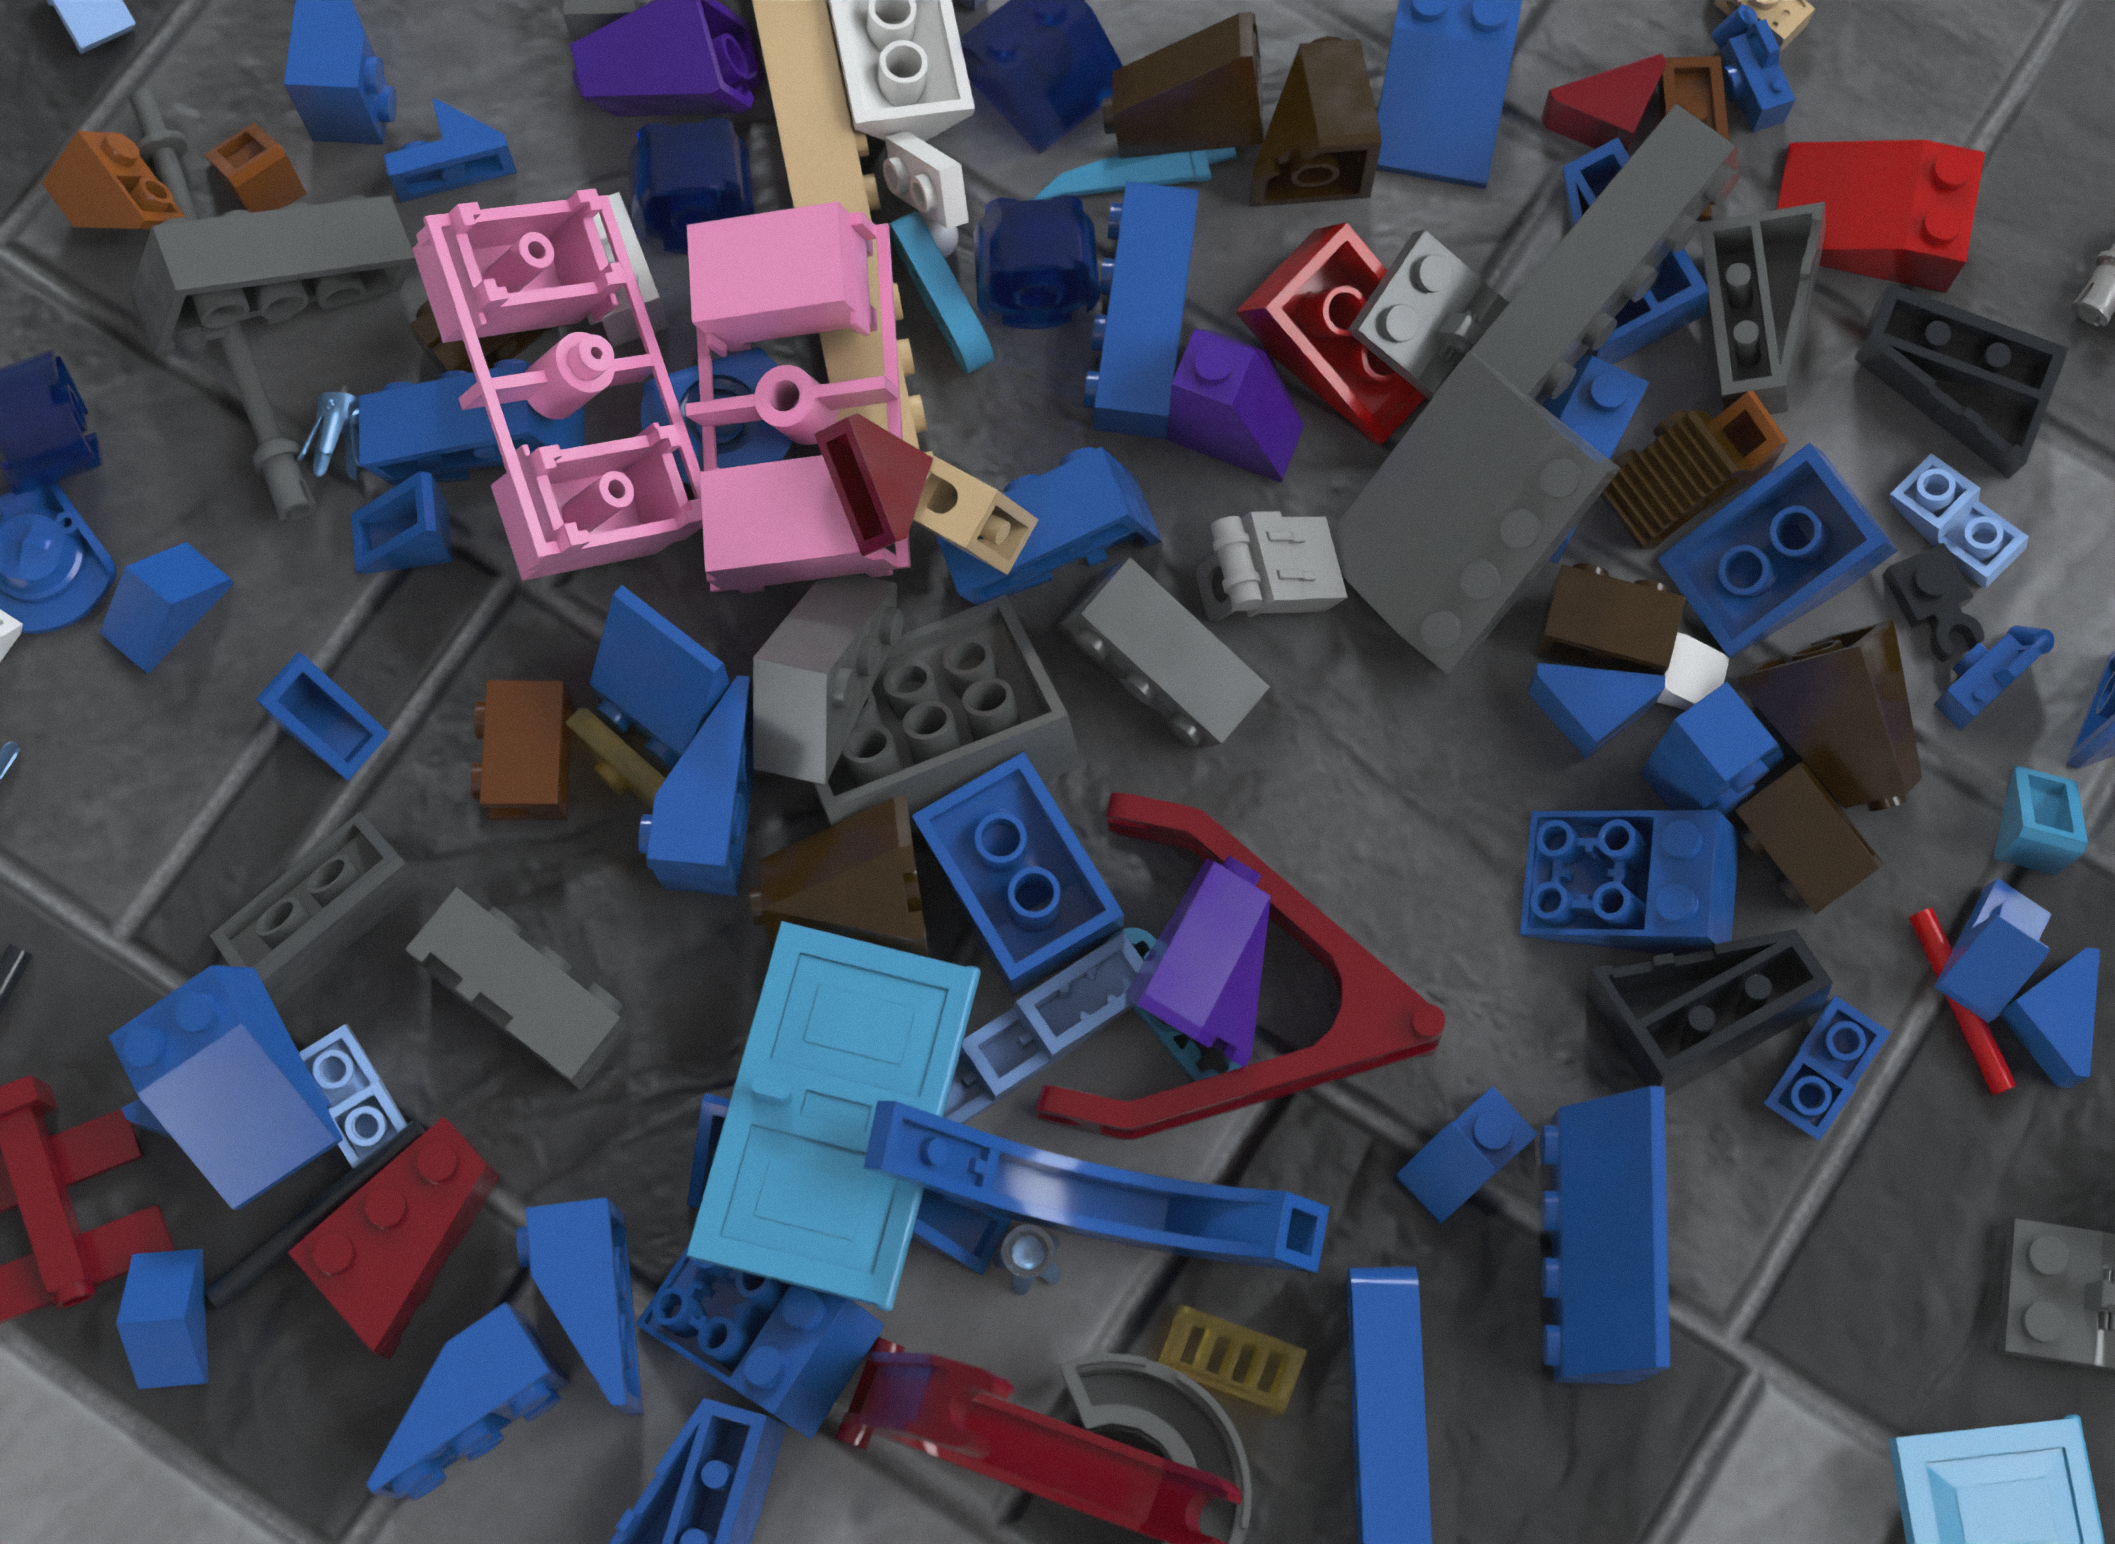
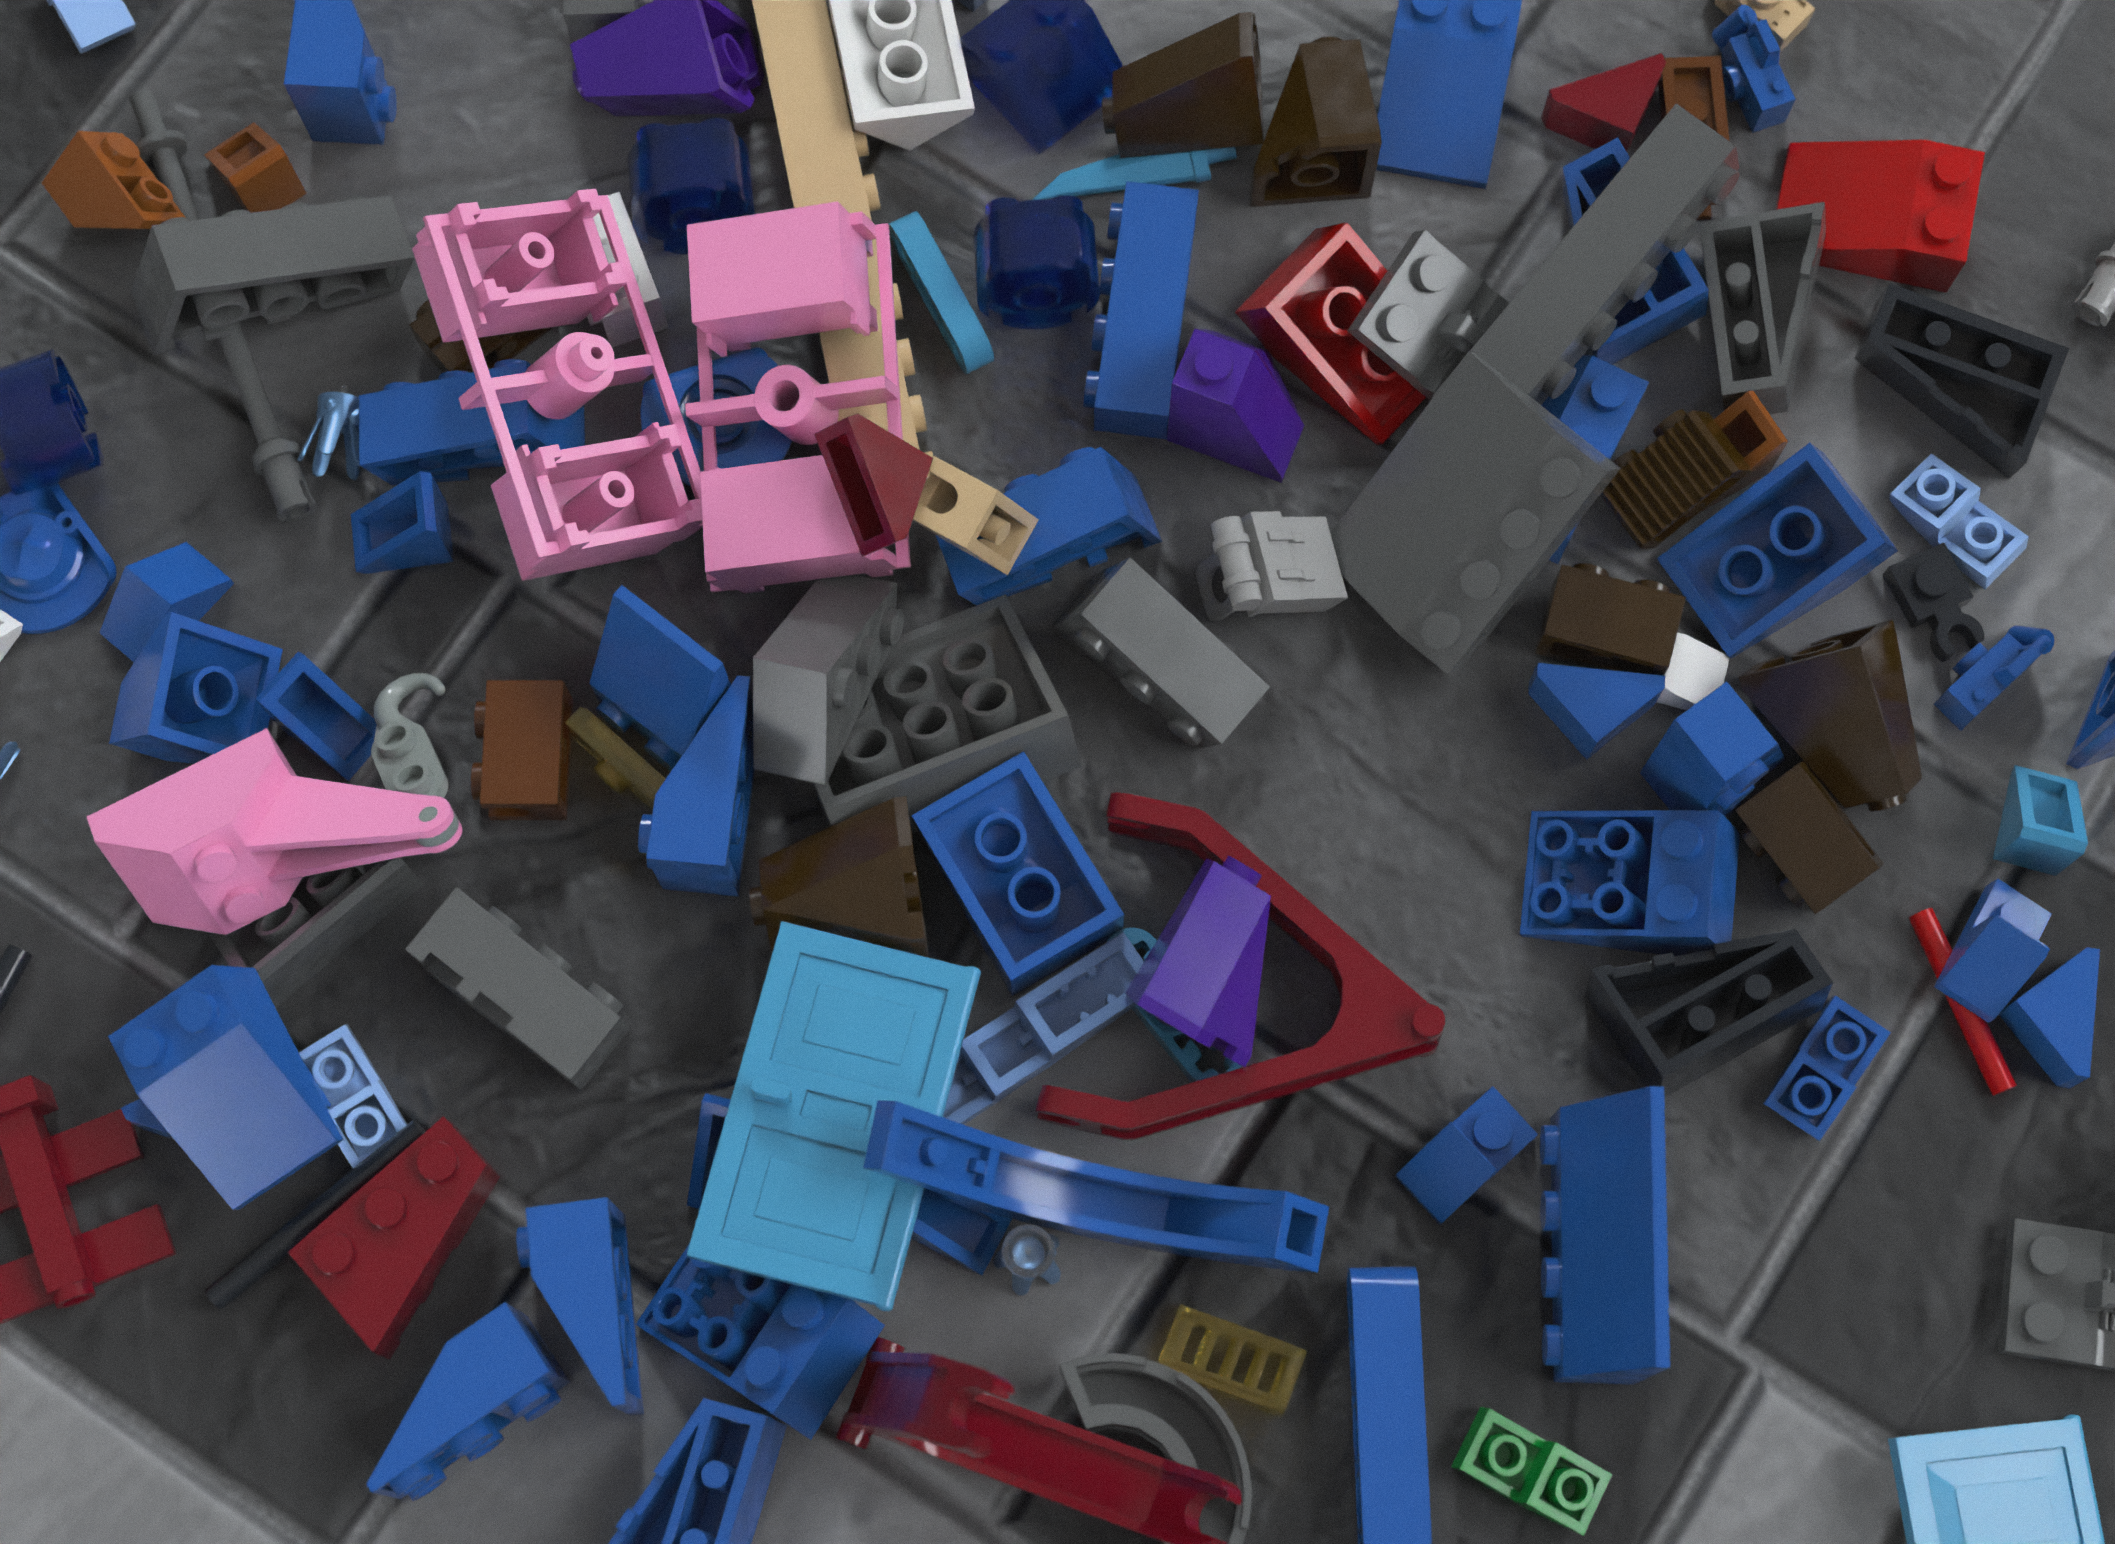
(165, 1319): blue slope -> none
(193, 691): none -> blue slope
(244, 829): none -> bright pink slope
(464, 156): blue slope -> none
(929, 184): white plate -> none
(1531, 1471): none -> green slope

